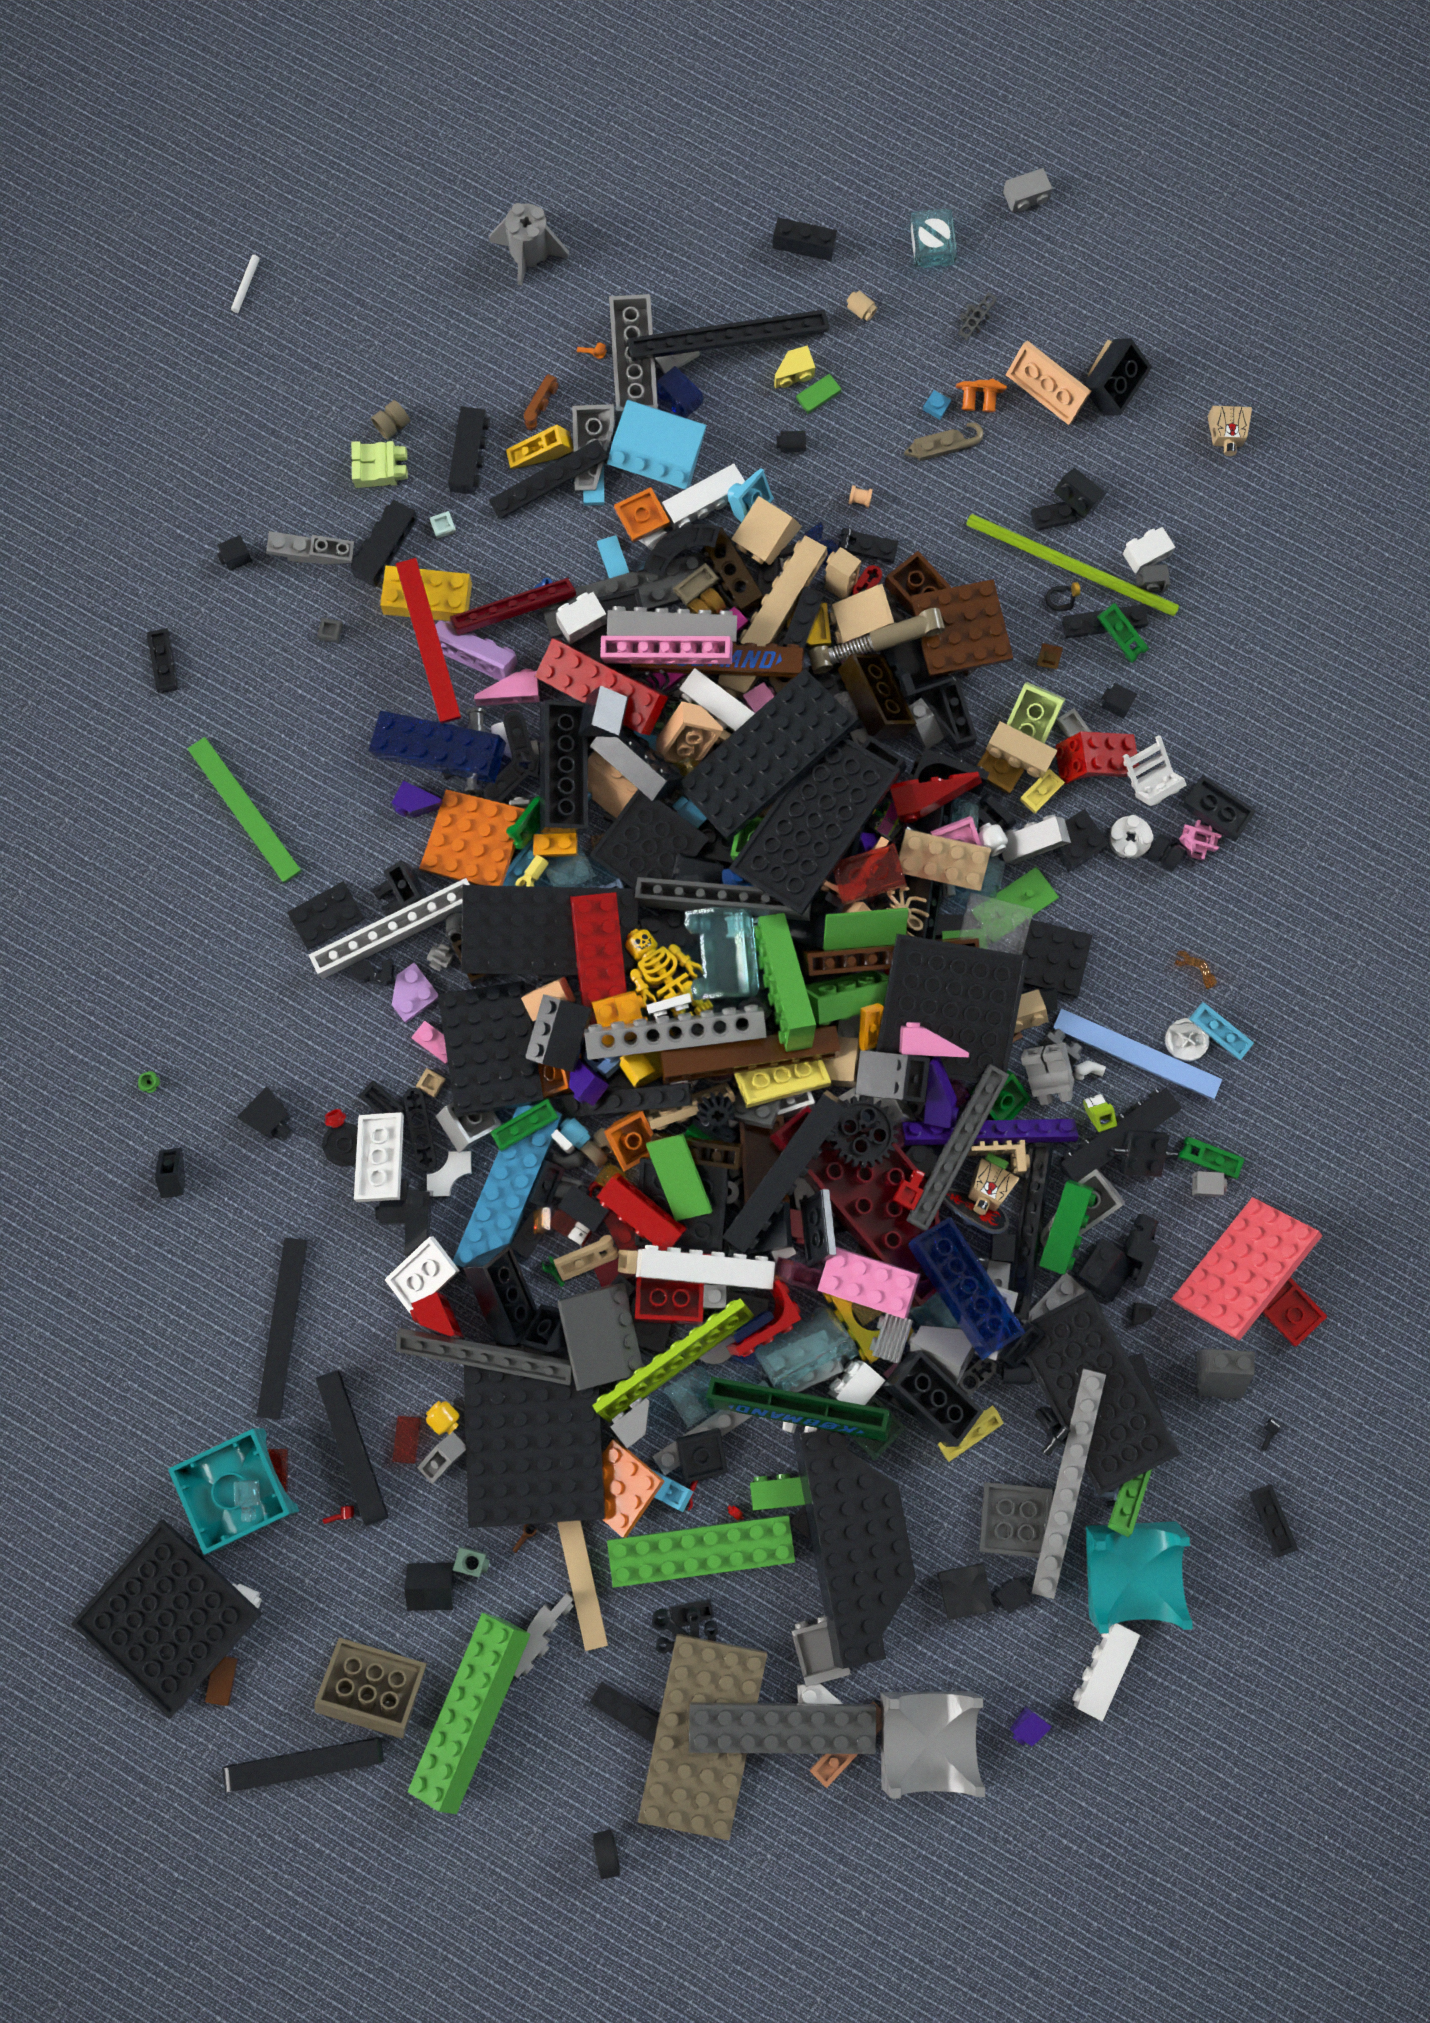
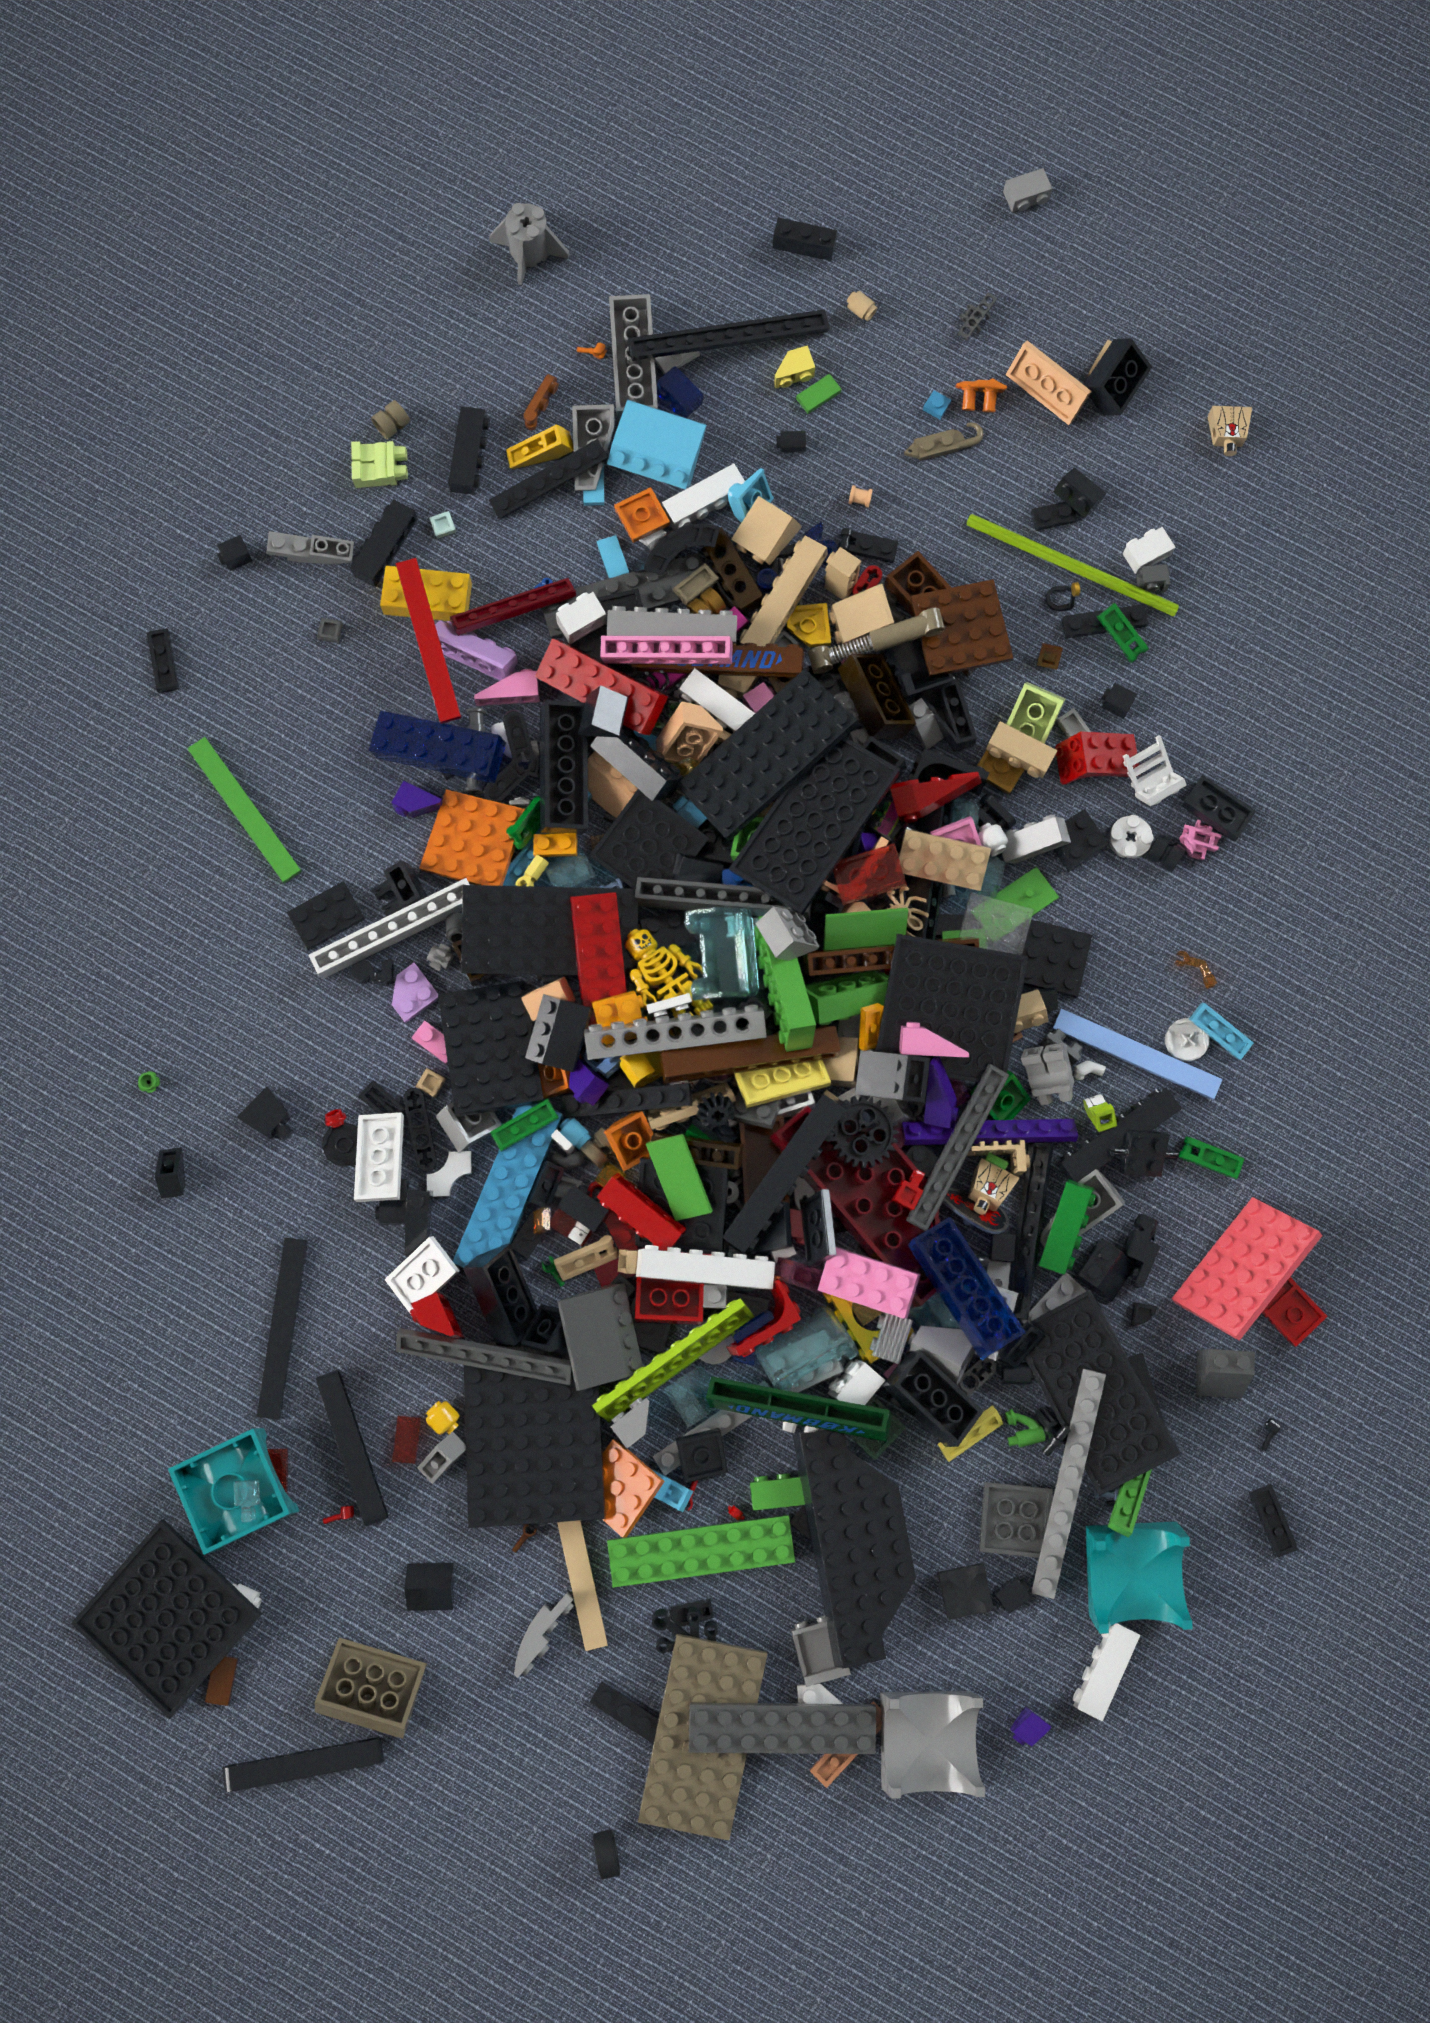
(245, 283): white bar -> none
(461, 1562): sand green brick -> none
(469, 1713): bright green brick -> none
(766, 578): none -> clear blue plate
(786, 933): none -> light grey slope
(804, 618): black brick -> none
(933, 238): clear light blue brick -> none
(1026, 1437): none -> bright green plant
(1041, 791): light yellow plate -> none
(1208, 1184): light grey brick -> none

